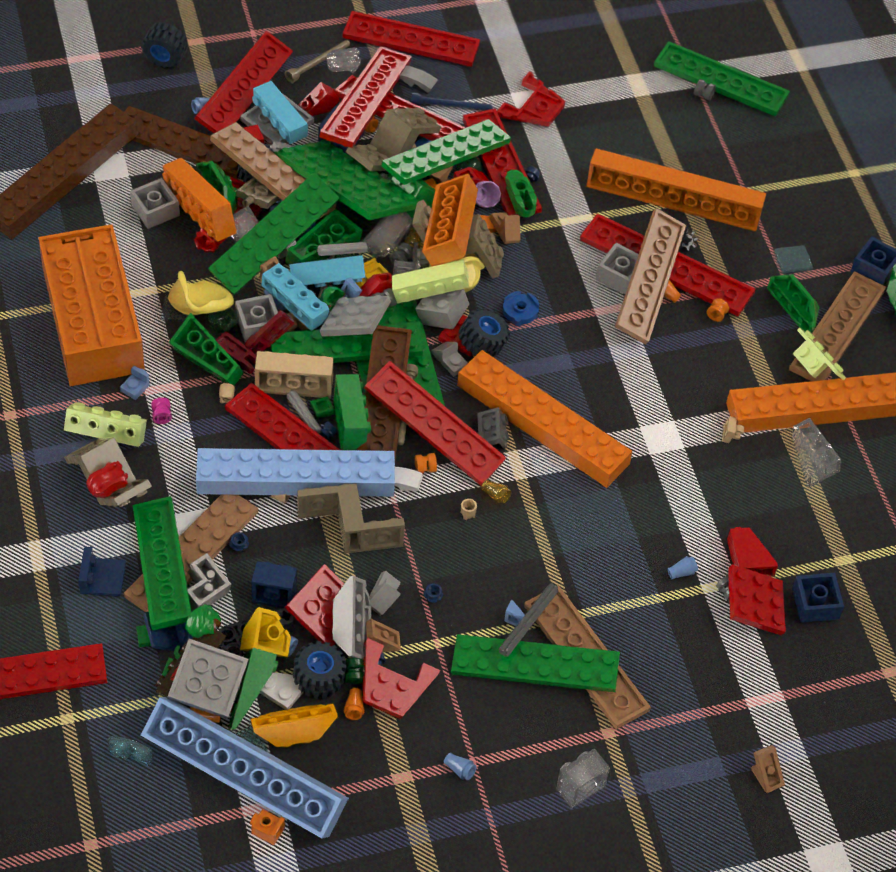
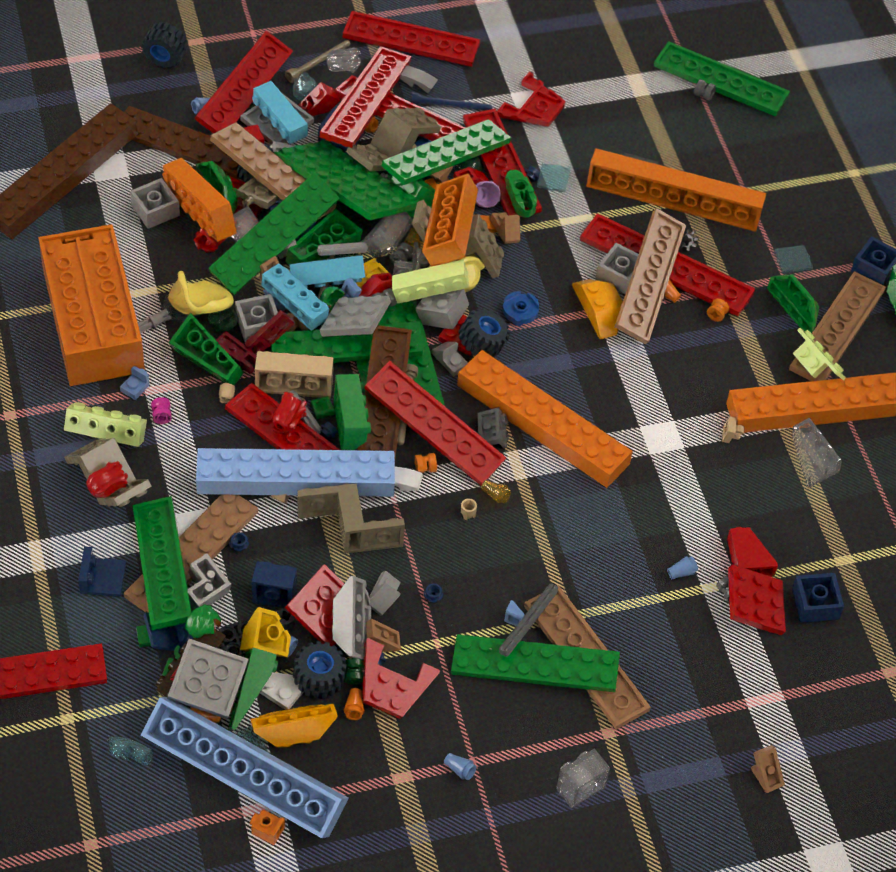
(153, 321): none -> light grey axle
(289, 412): none -> red piece
(303, 86): none -> clear light blue helmet
(553, 177): none -> clear light blue piece
(601, 305): none -> light orange wedge

